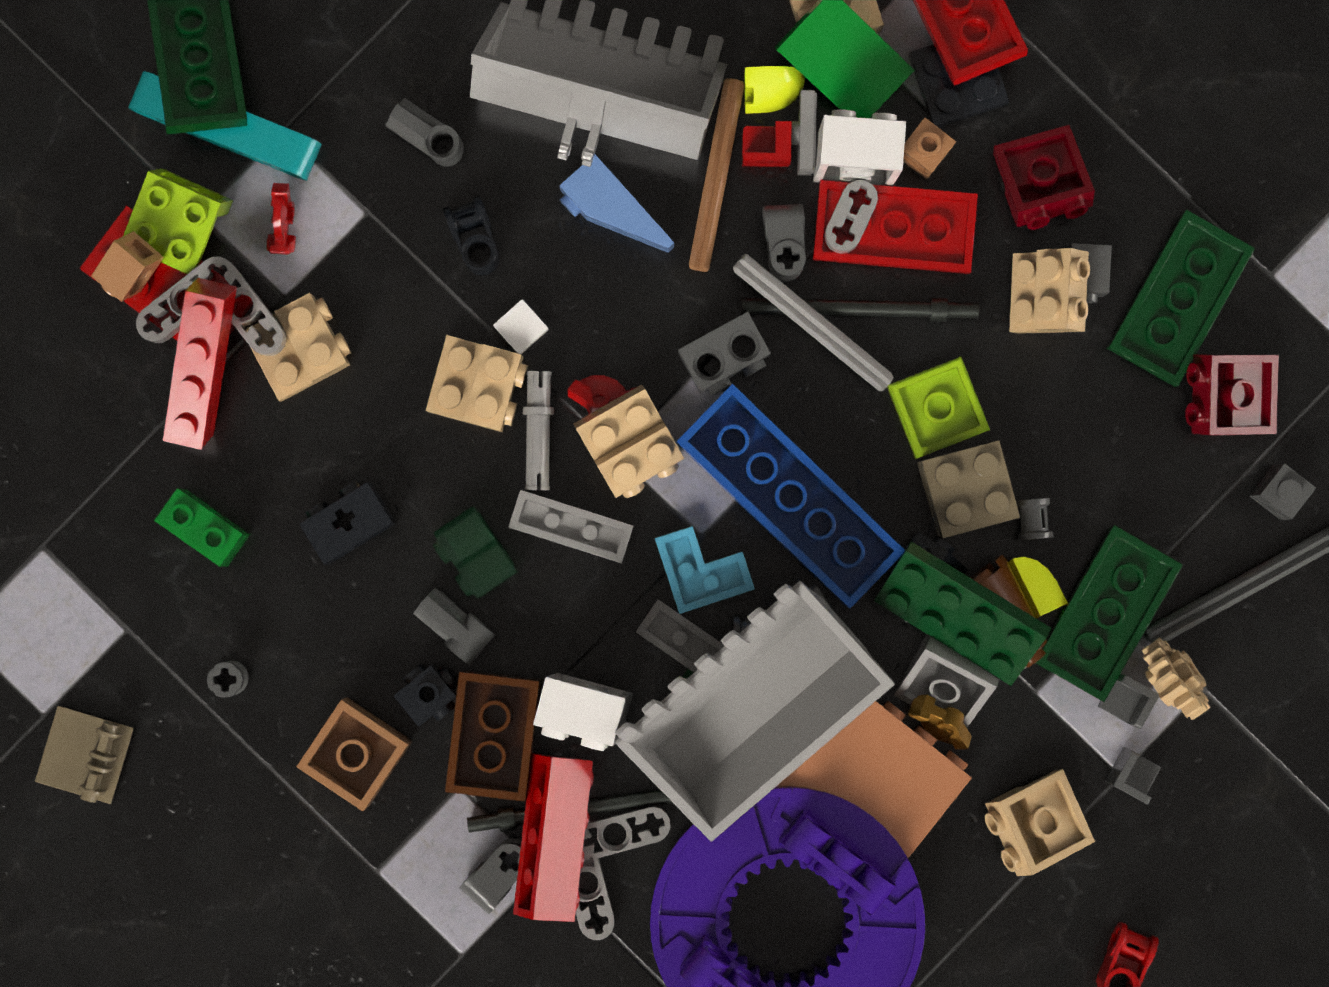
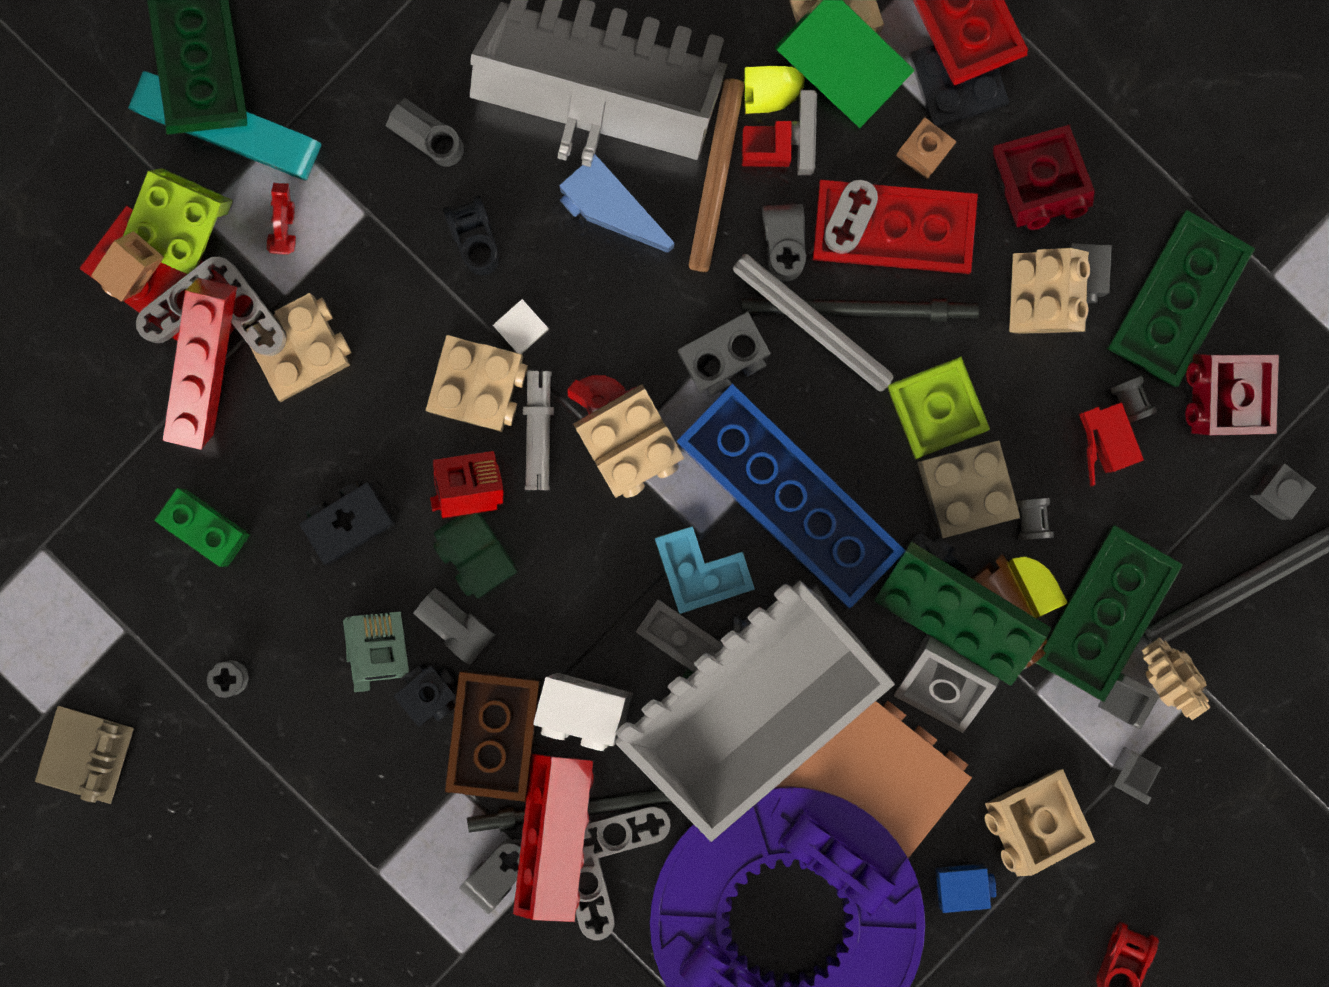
(354, 753): medium nougat brick -> none
(375, 648): none -> sand green piece
(467, 484): none -> red piece
(571, 526): light grey plate -> none
(860, 148): white brick -> none
(941, 723): pearl gold piece -> none
(964, 888): none -> blue brick
(1110, 437): none -> red piece
(1134, 399): none -> dark grey bush

